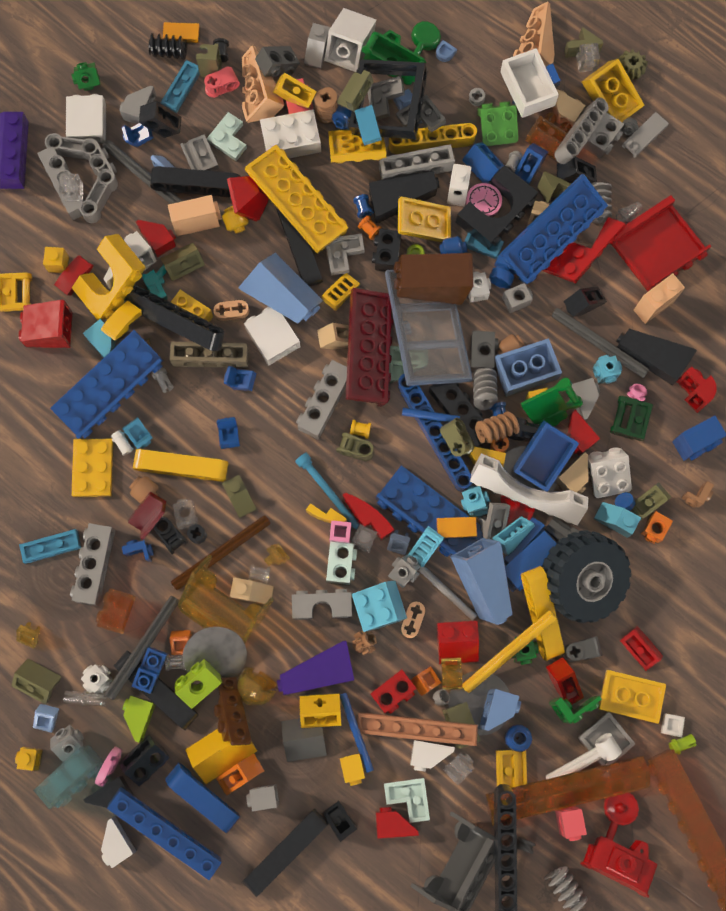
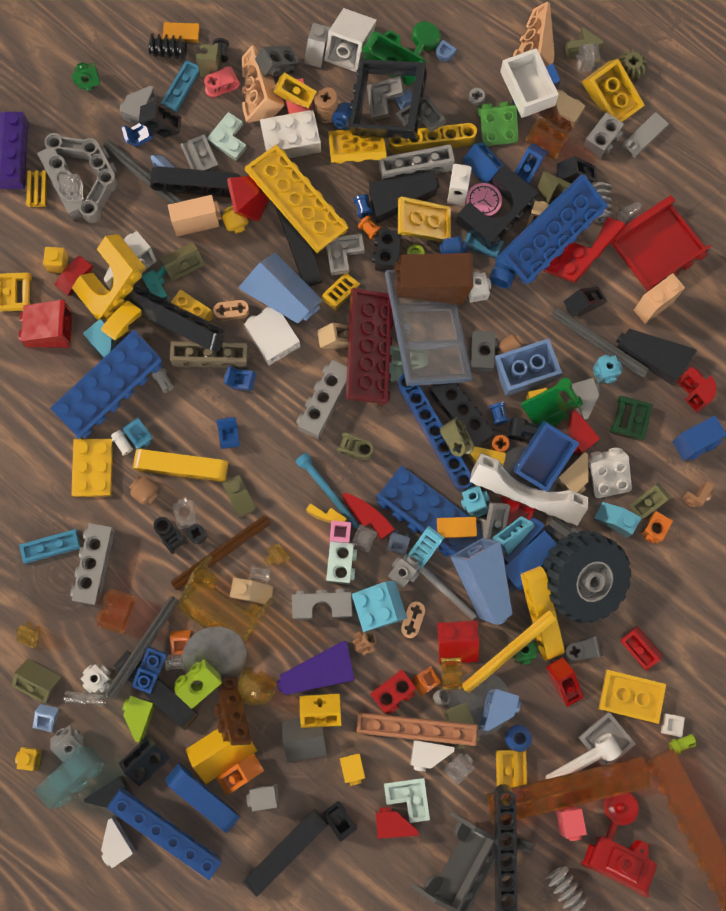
(36, 175): none -> yellow tile
(86, 117): white brick -> none
(108, 766): bright pink tile -> none
(134, 547): blue bracket -> none
(148, 514): dark red panel -> none
(157, 236): red slope -> none
(355, 90): olive panel -> none
(356, 732): blue bar -> none
(360, 429): yellow bush -> none
(368, 125): dark azure tile -> none
(428, 415): blue bar -> none
(485, 388): light grey piece -> none
(497, 426): medium nougat piece -> none
(512, 303): light grey brick -> none
(514, 159): light grey pin -> none
(563, 708): green bracket -> none
(581, 131): light grey beam -> none
(625, 501): blue tile -> none
(630, 126): dark grey plate -> none
(637, 392): bright pink plate -> none

